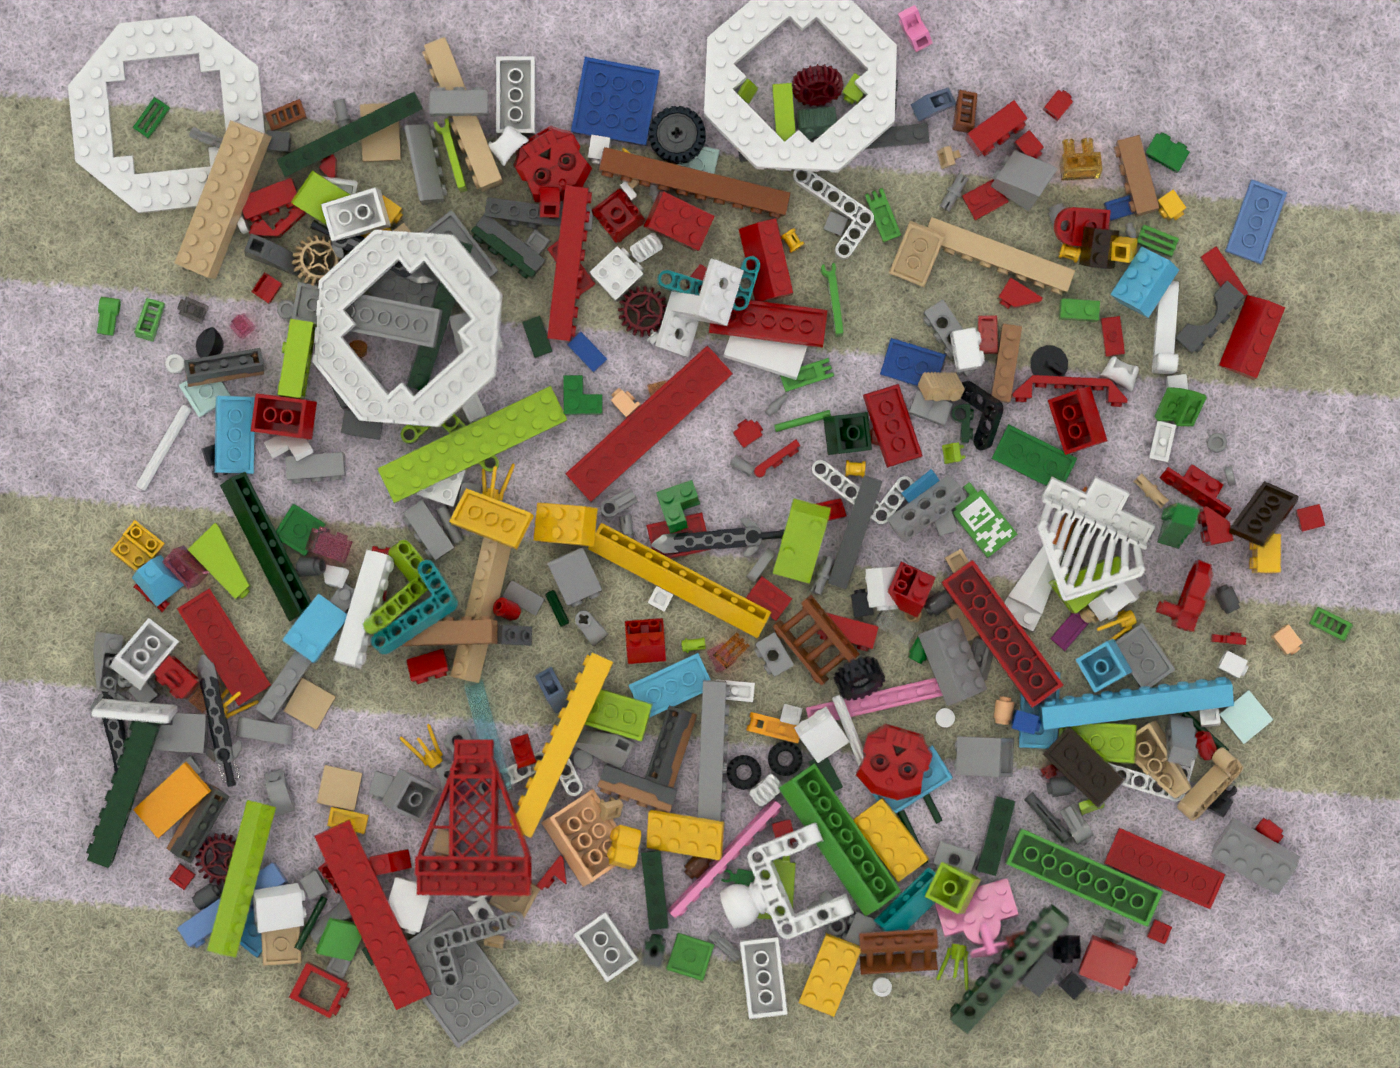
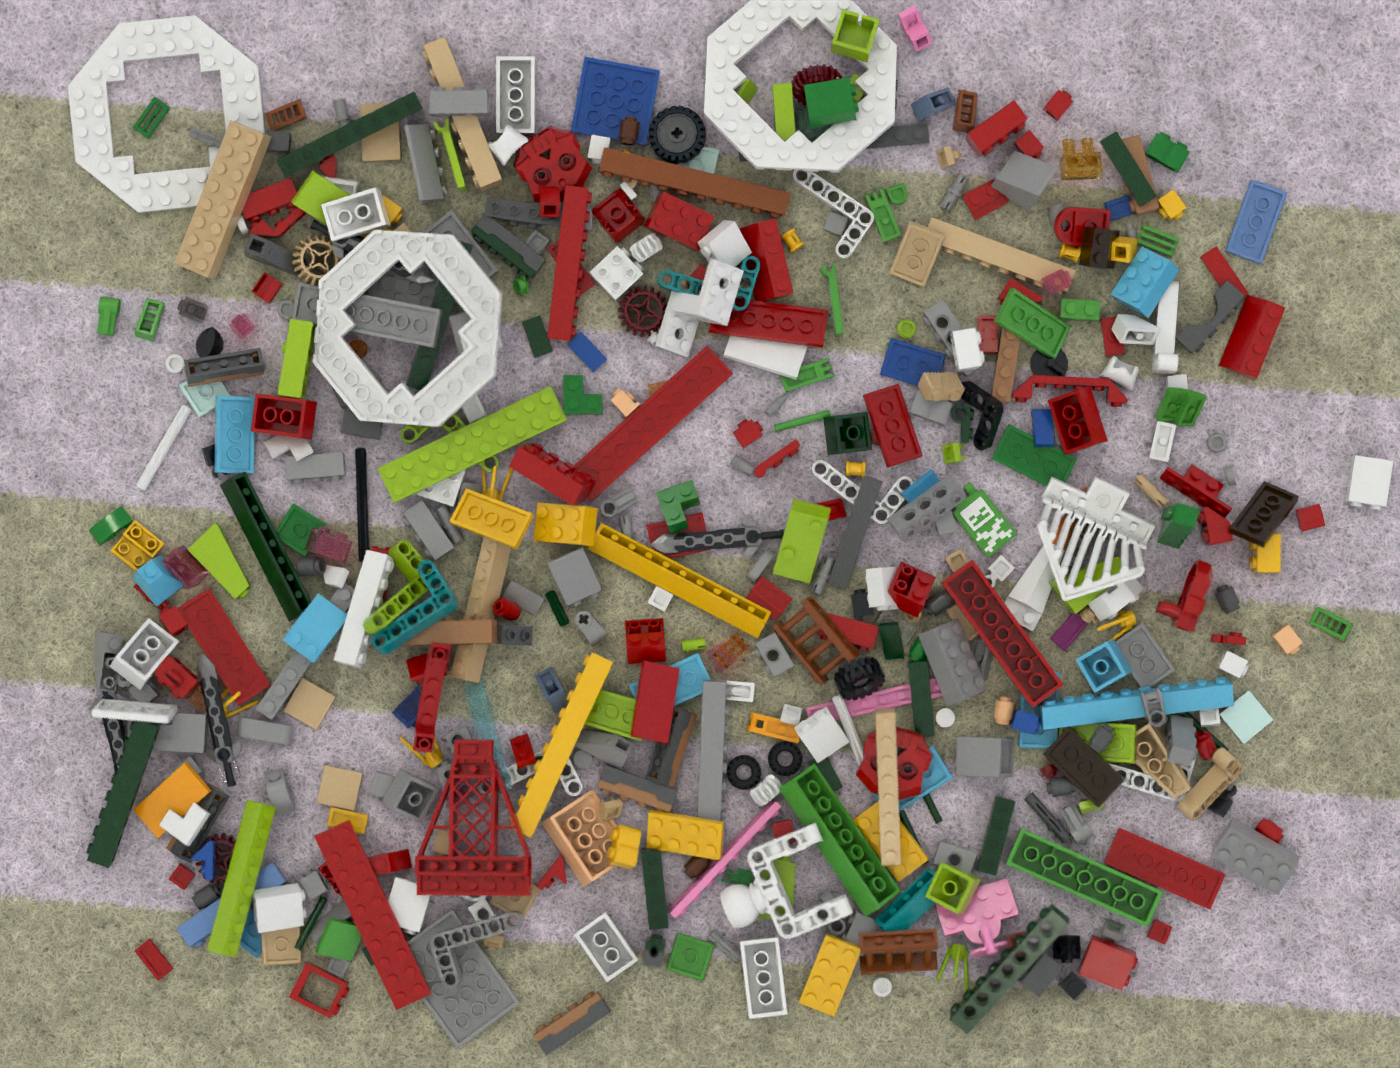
(110, 525): none -> green slope
(154, 959): none -> red tile
(173, 621): none -> red brick
(185, 828): none -> white tile
(207, 854): none -> blue slope
(362, 504): none -> black axle
(408, 708): none -> clear blue brick
(430, 696): none -> red slope
(521, 285): none -> bright green plate
(552, 473): none -> red brick
(571, 1023): none -> piece
(629, 131): none -> reddish brown brick
(654, 702): none -> red tile
(725, 244): none -> white brick
(831, 102): none -> green brick
(852, 39): none -> lime piece
(888, 786): none -> tan brick
(891, 640): none -> dark green tile
(897, 194): none -> bright green tile
(906, 328): none -> lime plate
(921, 698): none -> dark green tile
(1000, 569): none -> white plate
(1032, 323): none -> bright green tile
(1042, 428): none -> blue tile
(1050, 286): none -> clear pink brick
(1102, 738): none -> dark grey brick
(1128, 169): none -> dark green tile
(1134, 330): none -> white slope
(1152, 704): none -> light grey piece
(1369, 482): none -> white brick

